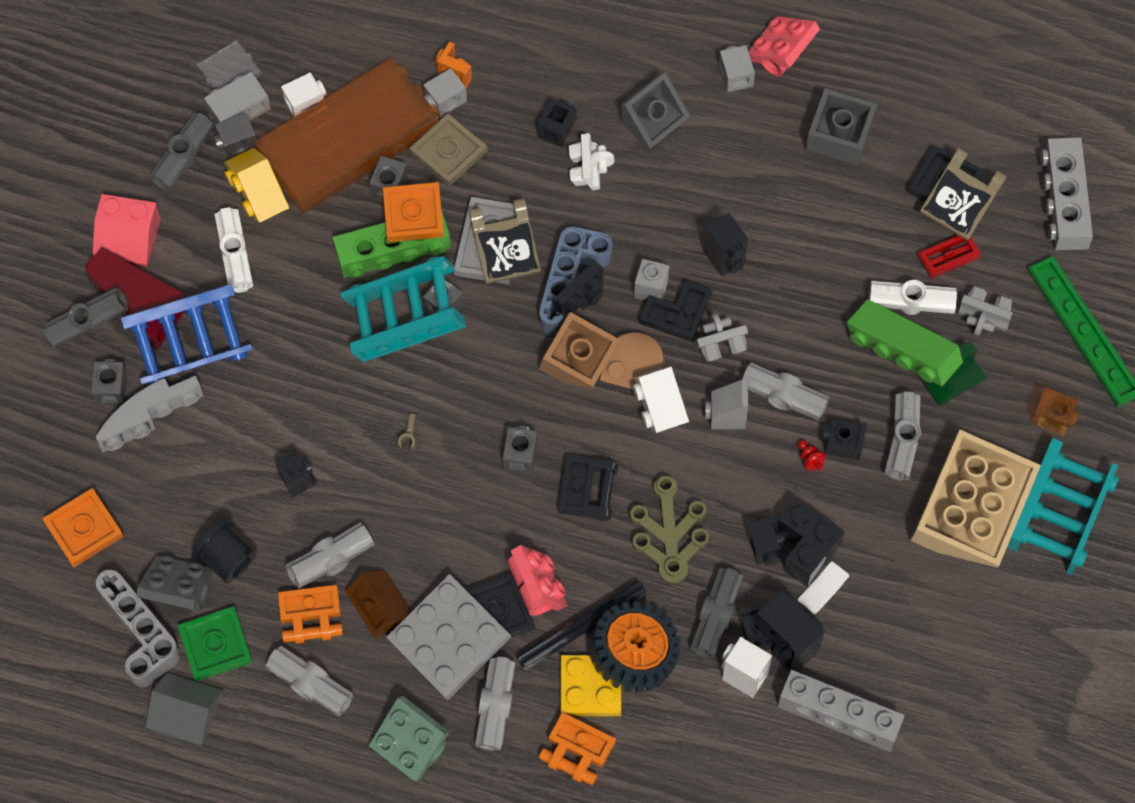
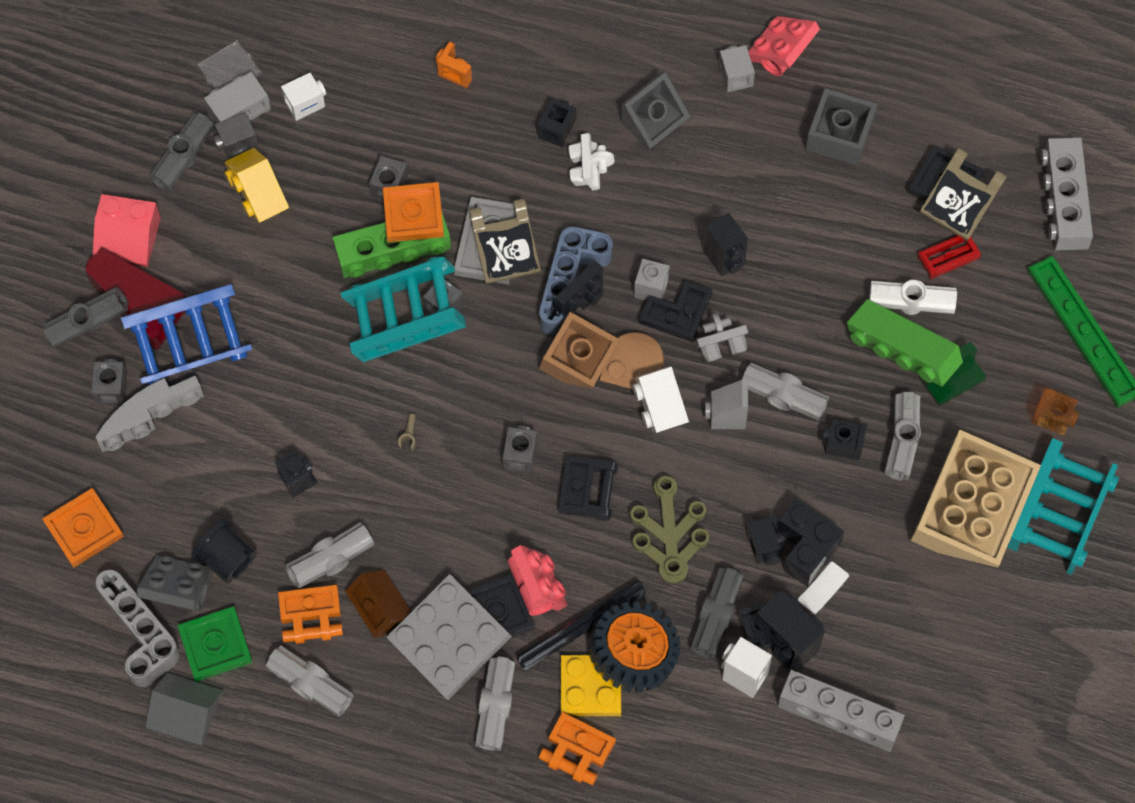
(230, 237): white piece -> none
(347, 135): clear orange brick -> none
(409, 739): sand green plate -> none
(445, 92): light grey brick -> none
(448, 149): dark tan plate -> none
(811, 456): red hair -> none
(983, 314): light grey hips -> none

